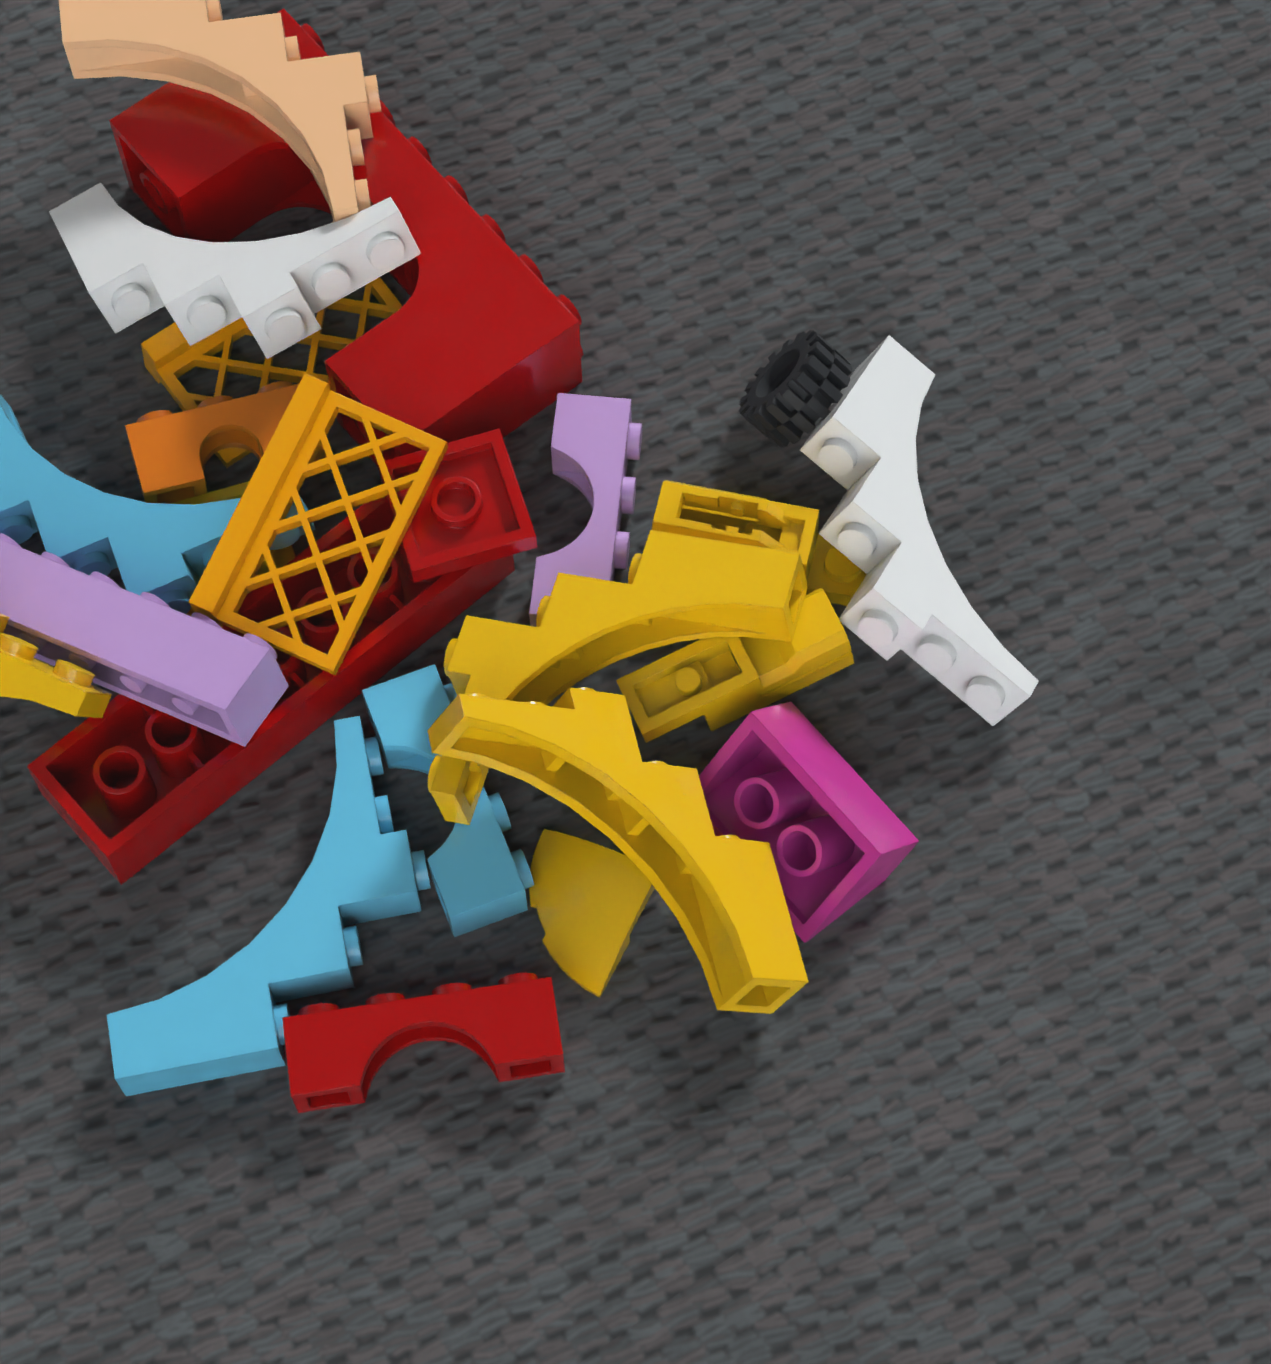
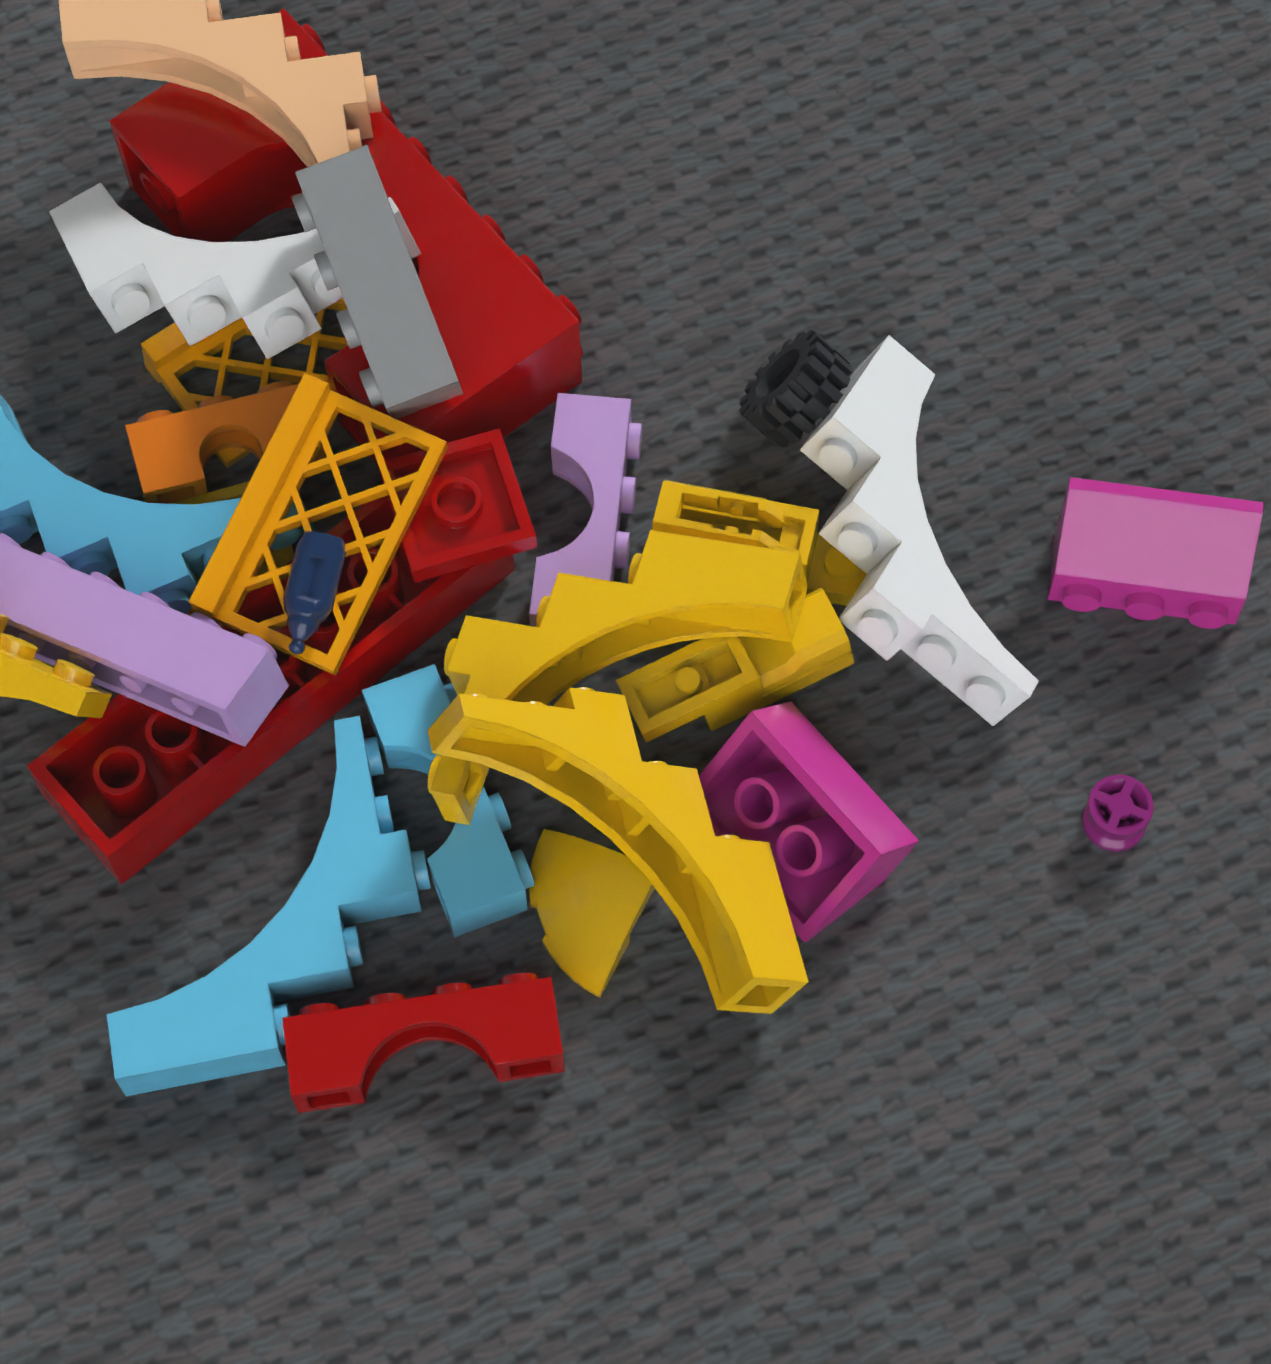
(312, 585): none -> dark blue piece
(378, 283): none -> light grey brick
(1122, 799): none -> magenta wheel
(1154, 552): none -> dark pink slope

